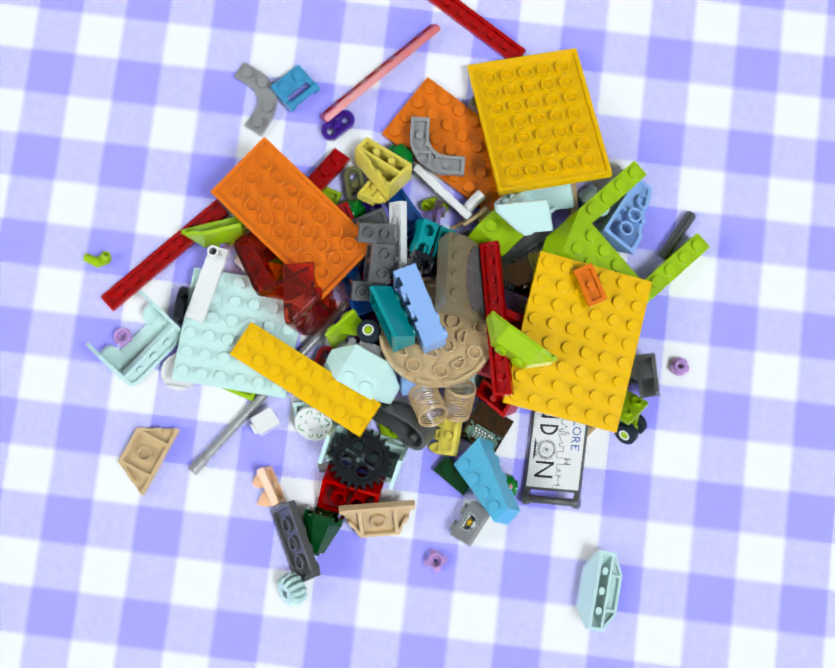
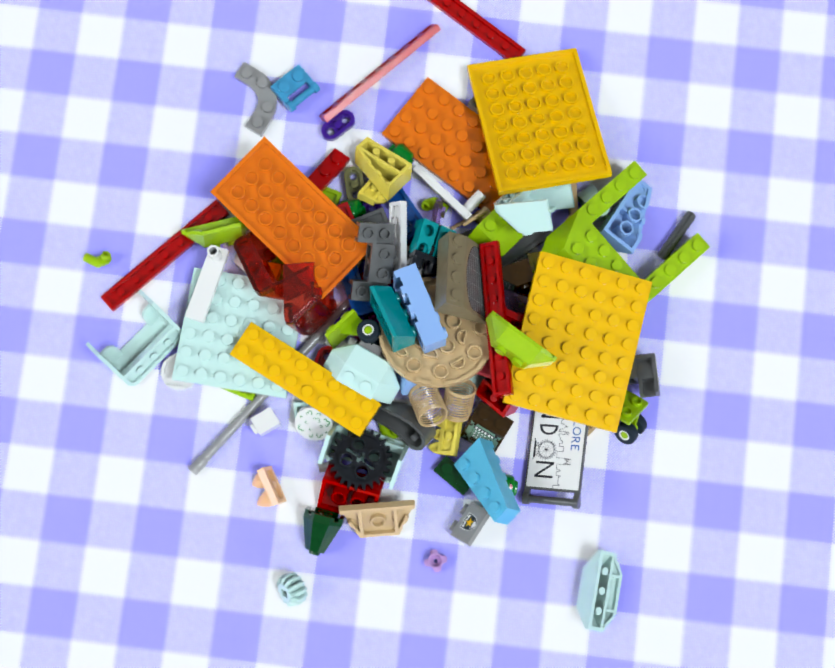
(122, 331): lavender plate -> none
(146, 454): tan wing -> none
(180, 304): black tile -> none
(295, 541): dark grey plate -> none
(427, 156): light grey plate -> none
(590, 285): orange plate -> none
(679, 371): lavender plate -> none

